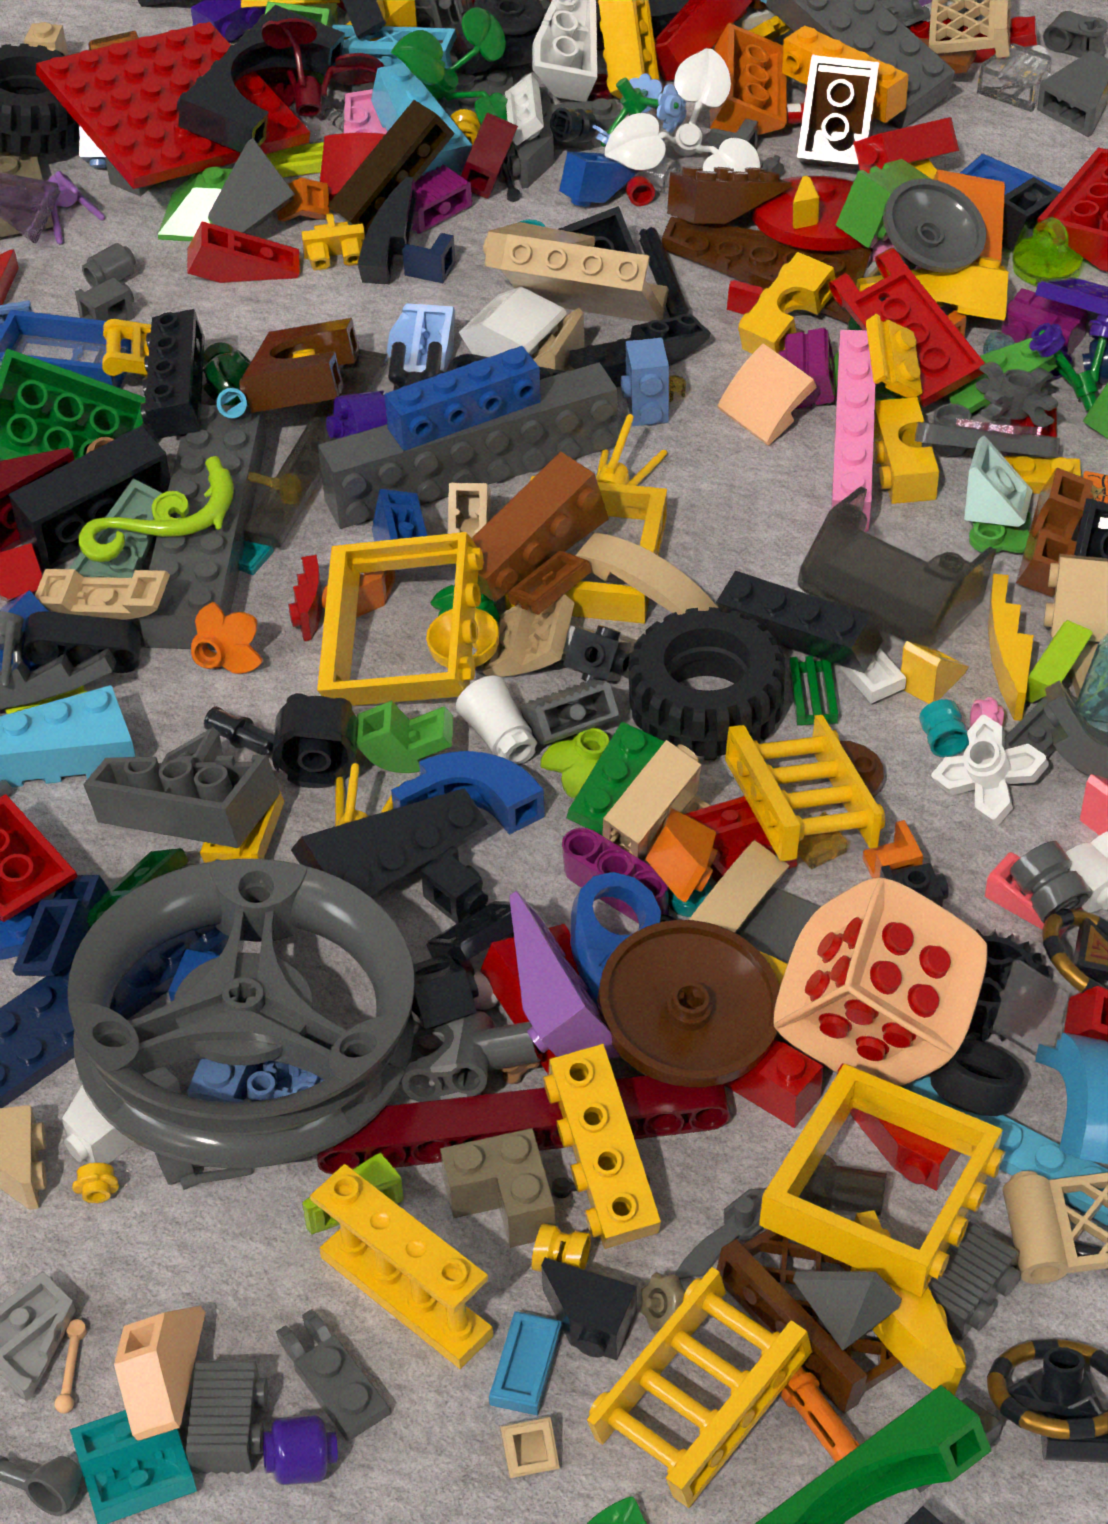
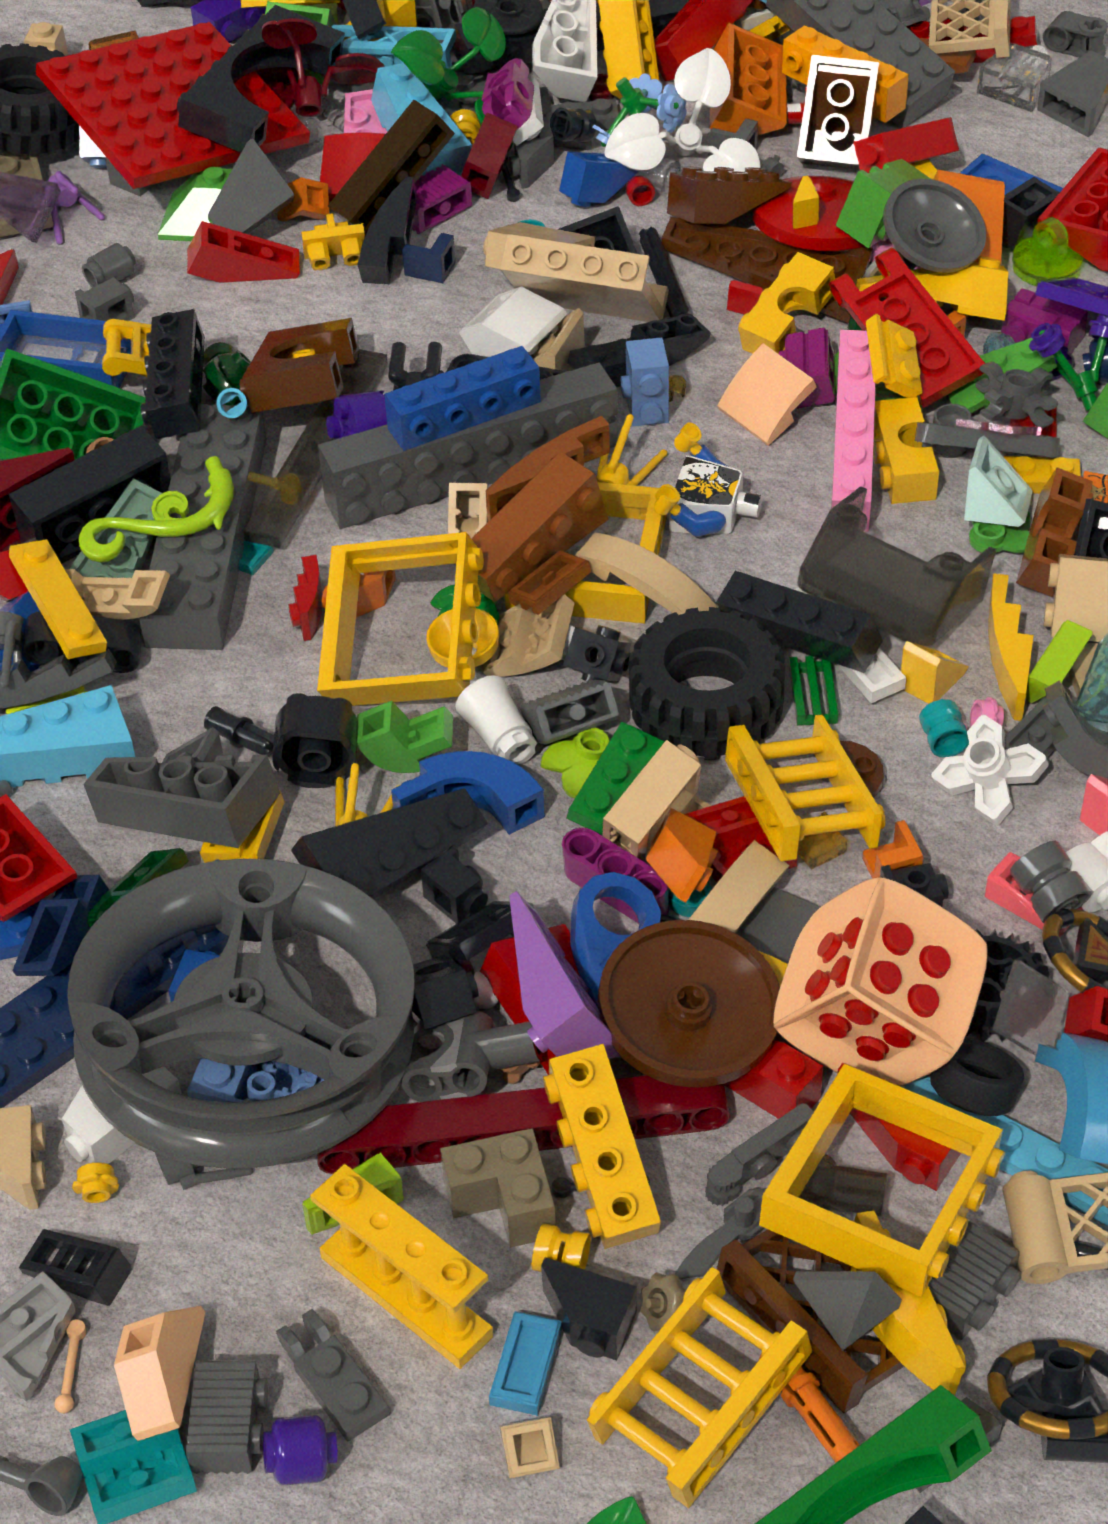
(57, 599): none -> yellow plate
(101, 1279): none -> black slope
(229, 637): orange plate -> none
(298, 160): neon yellow tile -> none
(397, 516): blue slope -> none
(420, 326): light blue slope -> none
(509, 93): none -> magenta piece
(580, 444): none -> dark orange slope
(706, 491): none -> torso
(755, 1156): none -> dark grey hinge

